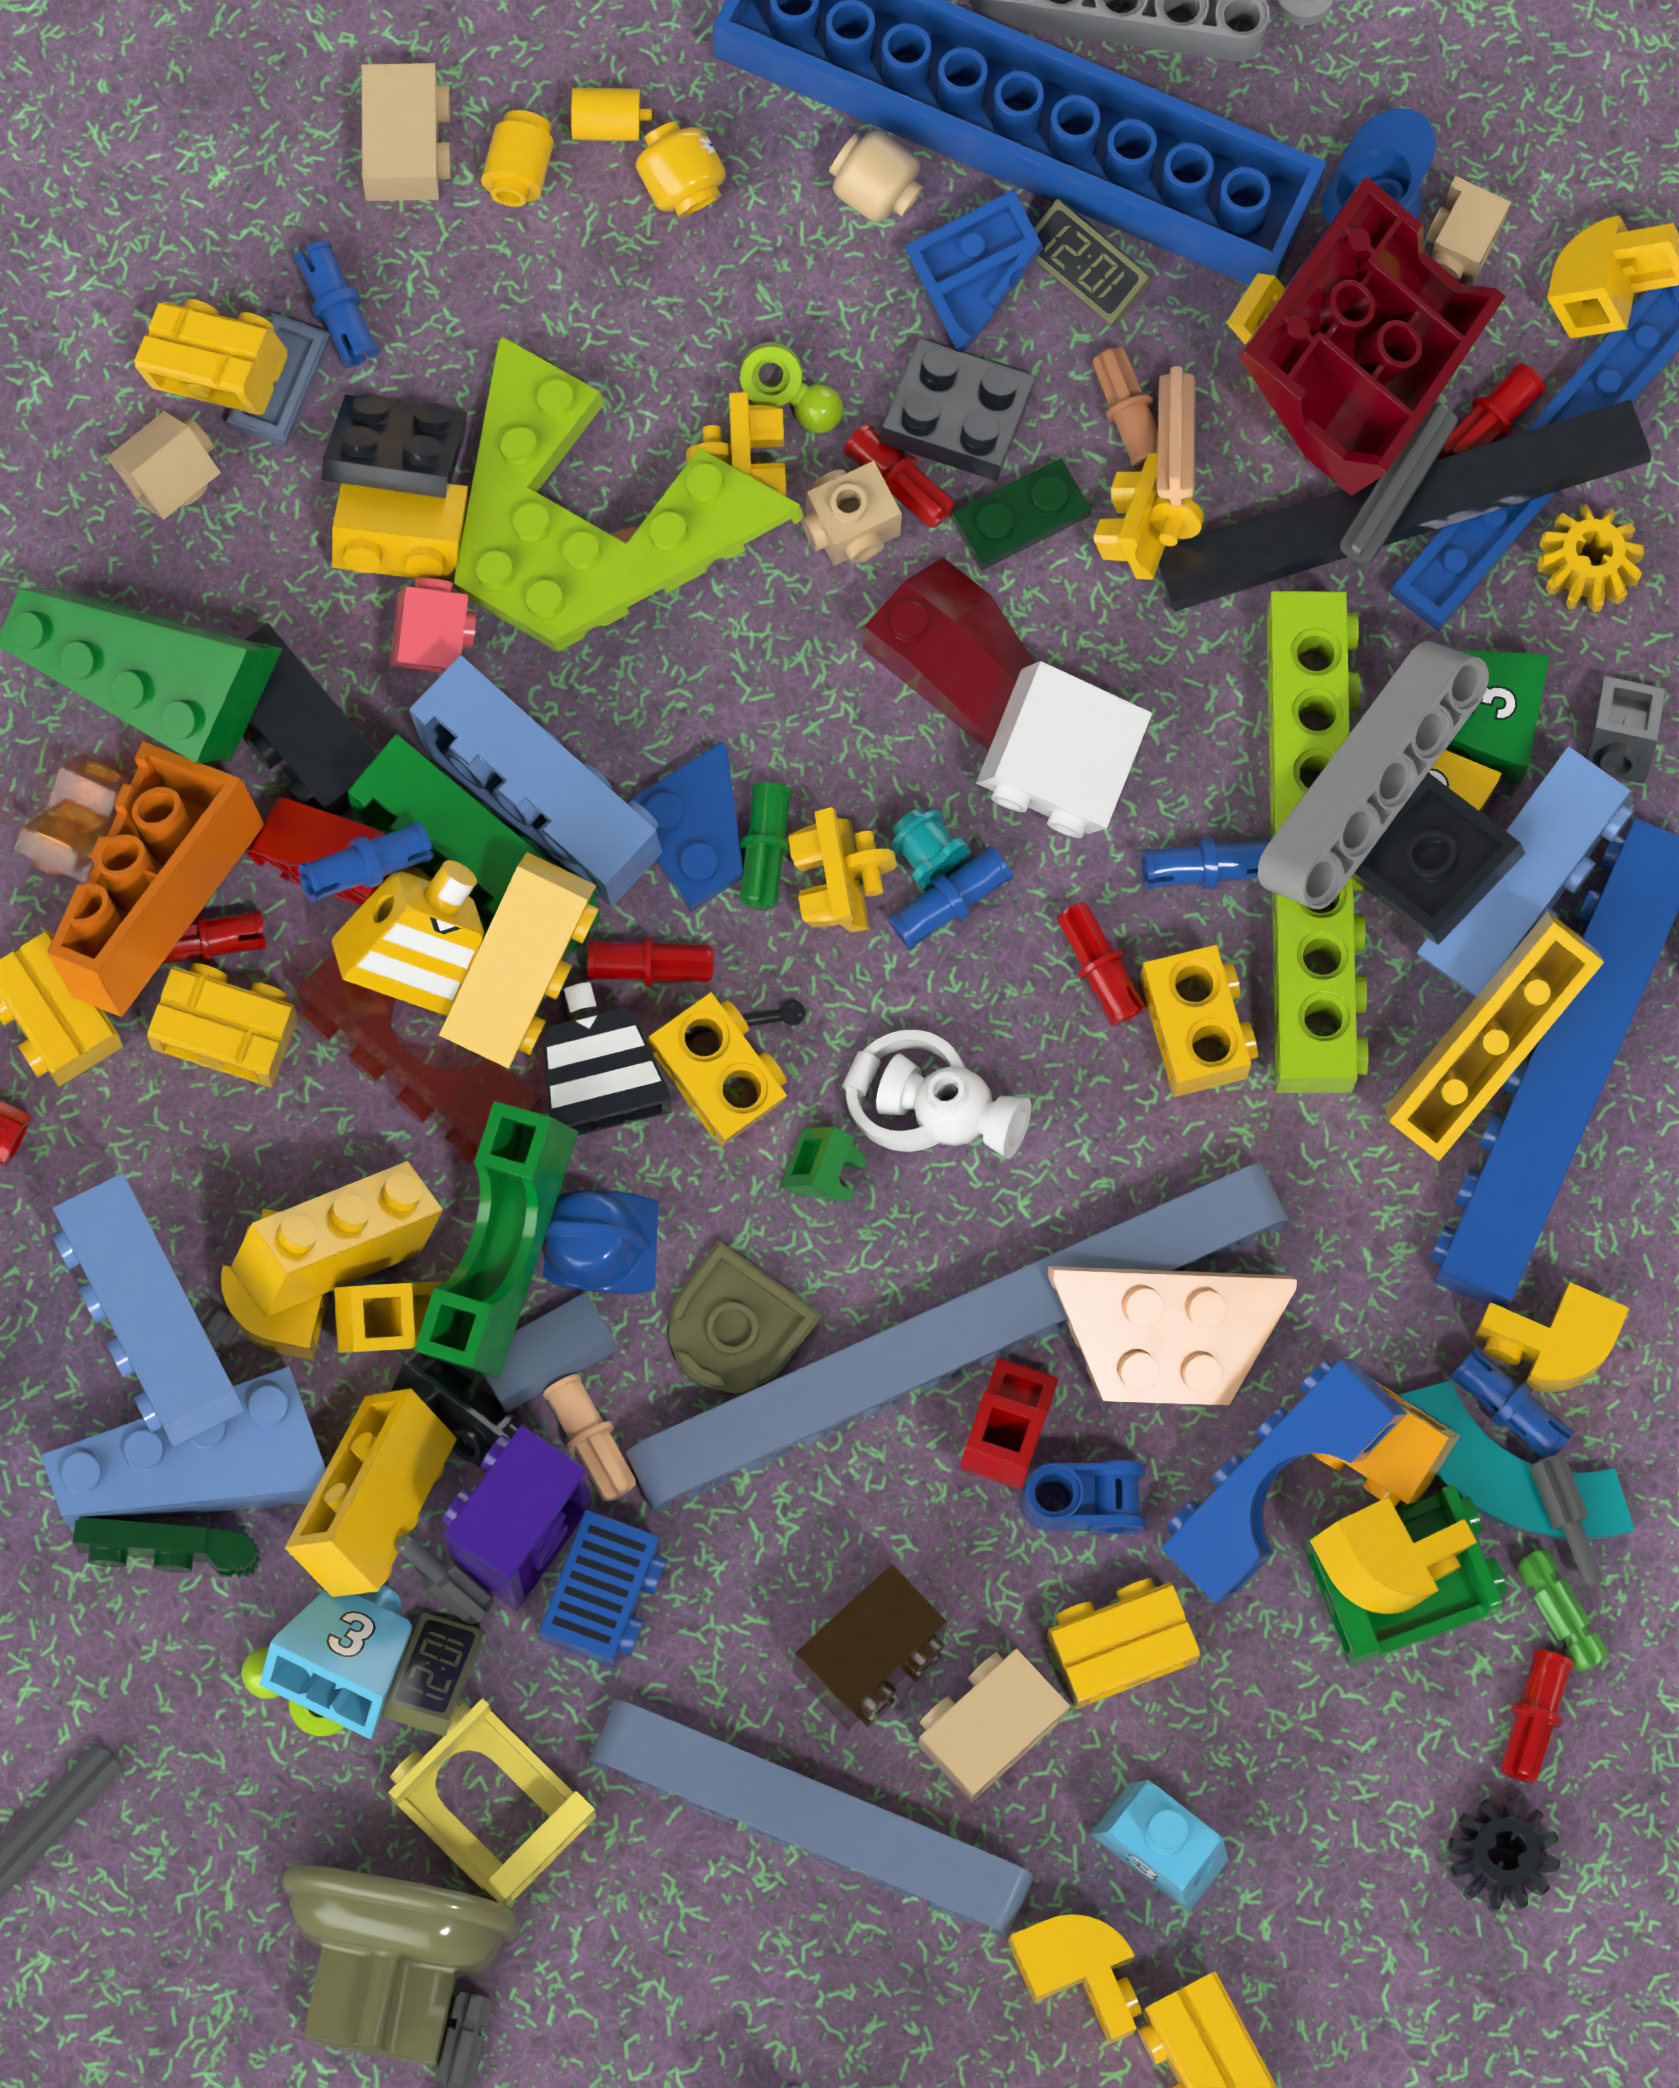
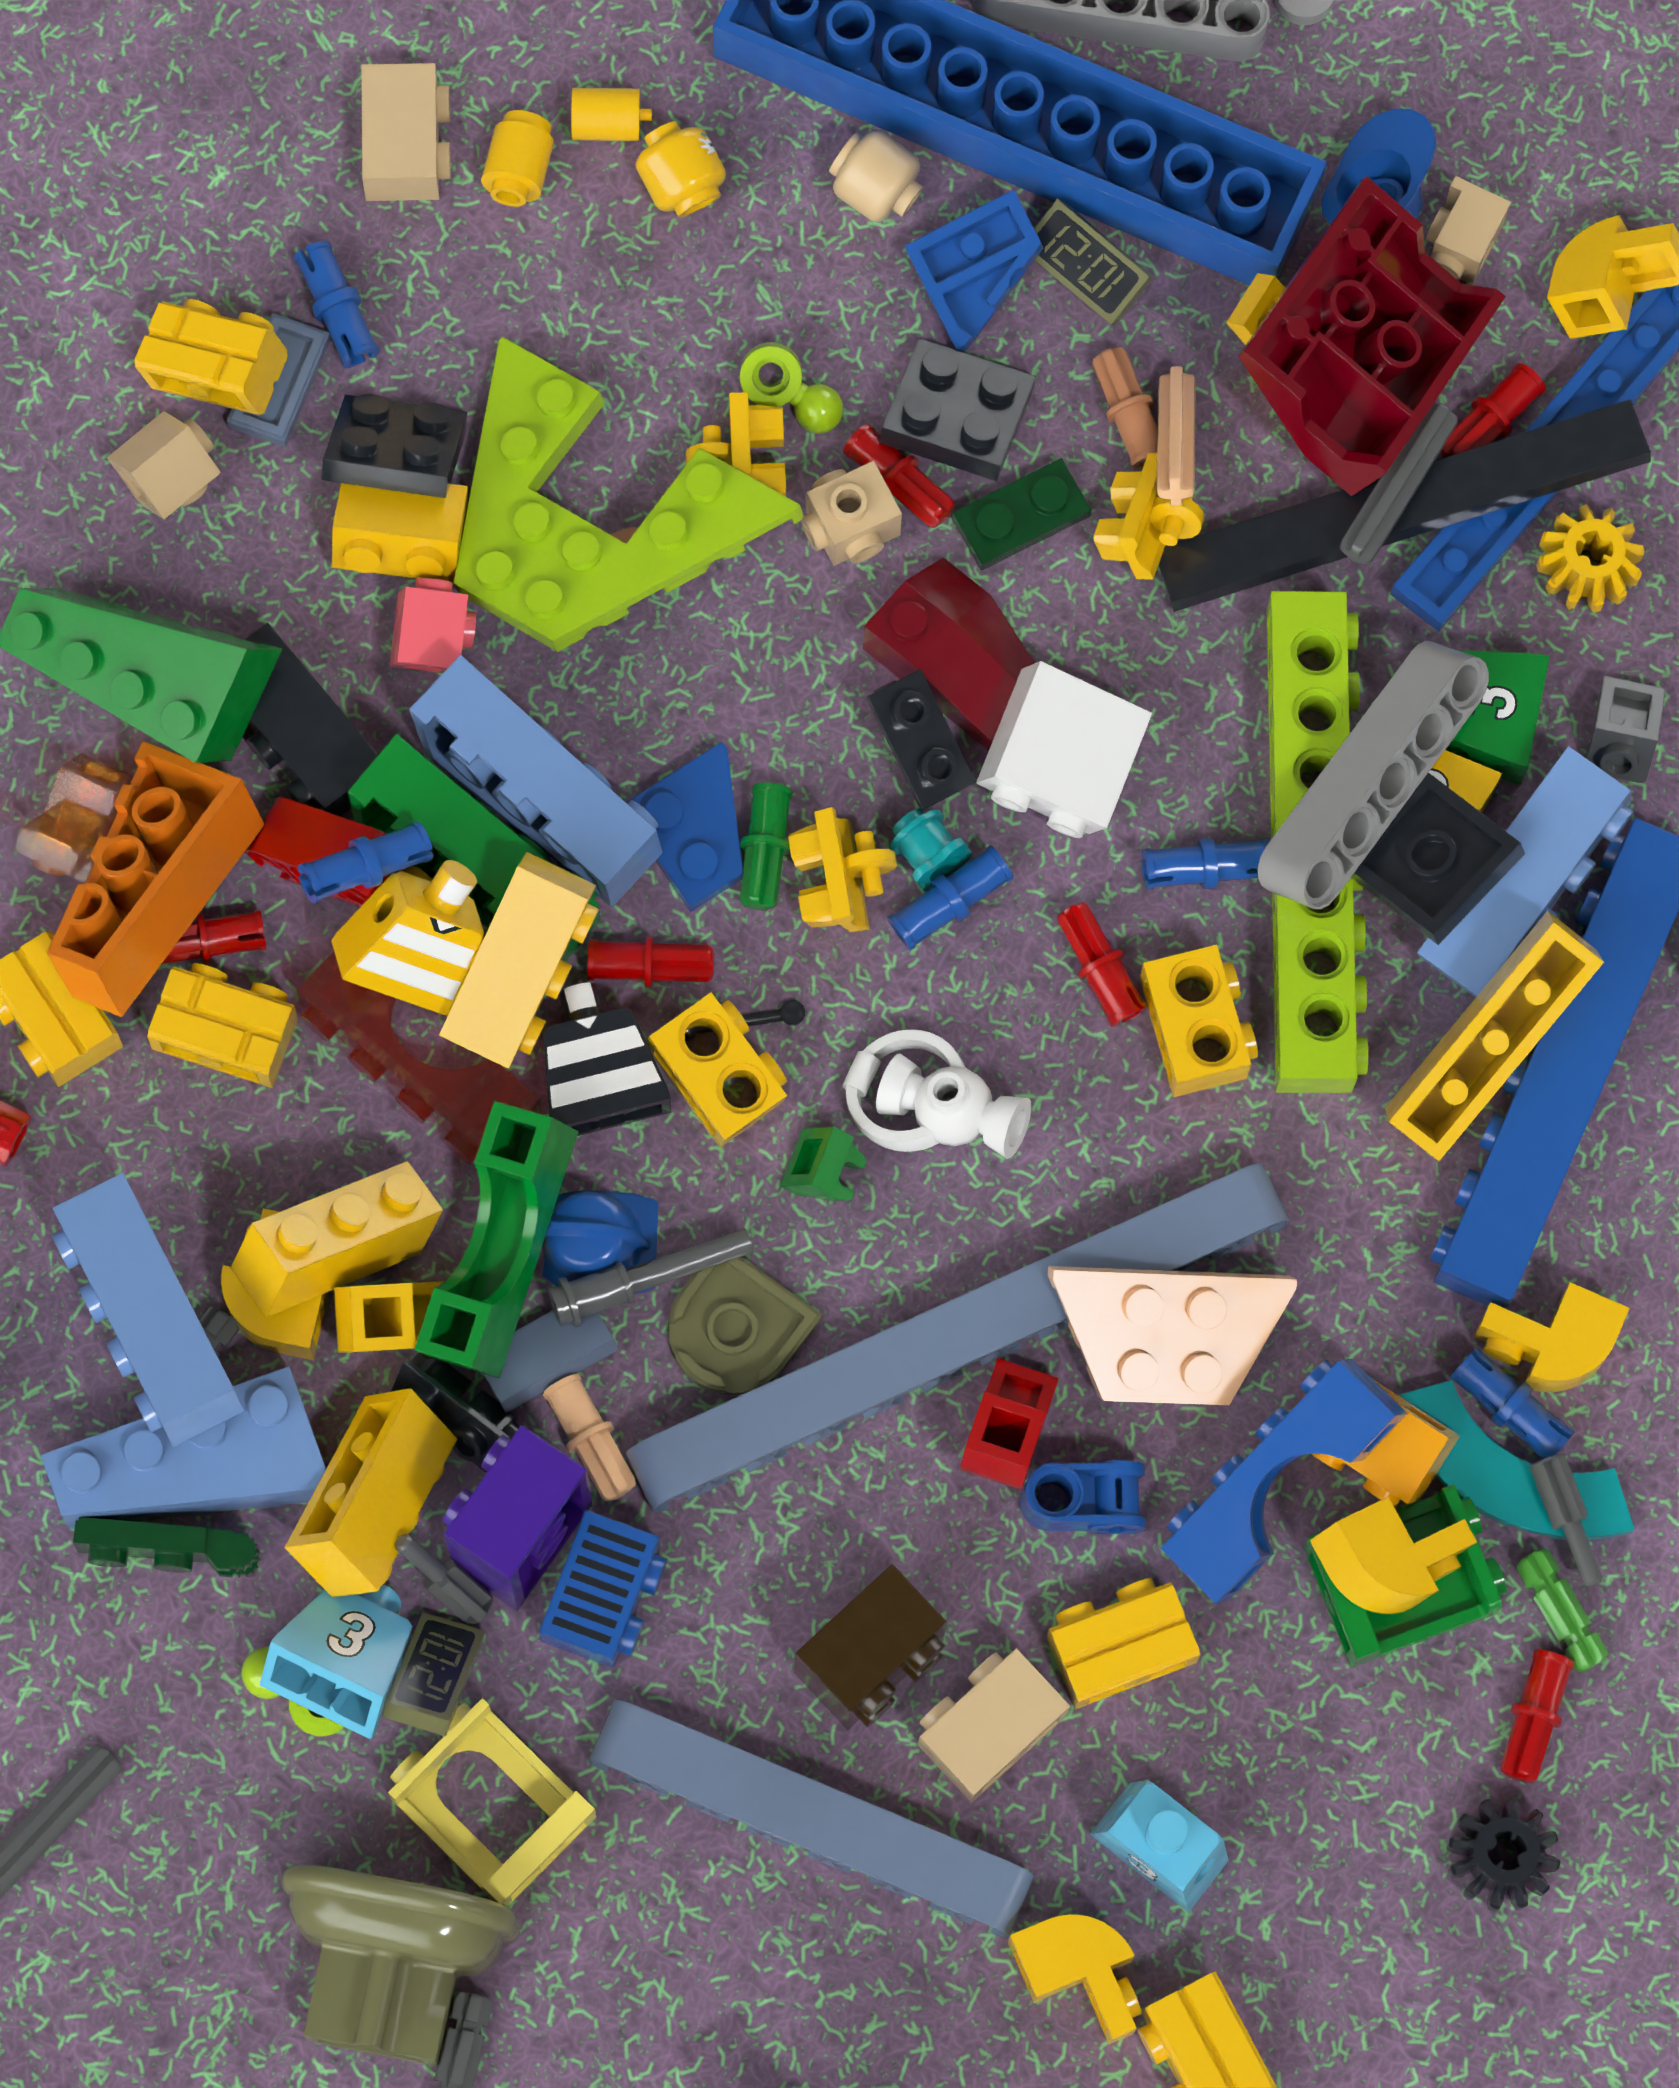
(617, 1285): none -> dark grey pin
(920, 739): none -> black hinge

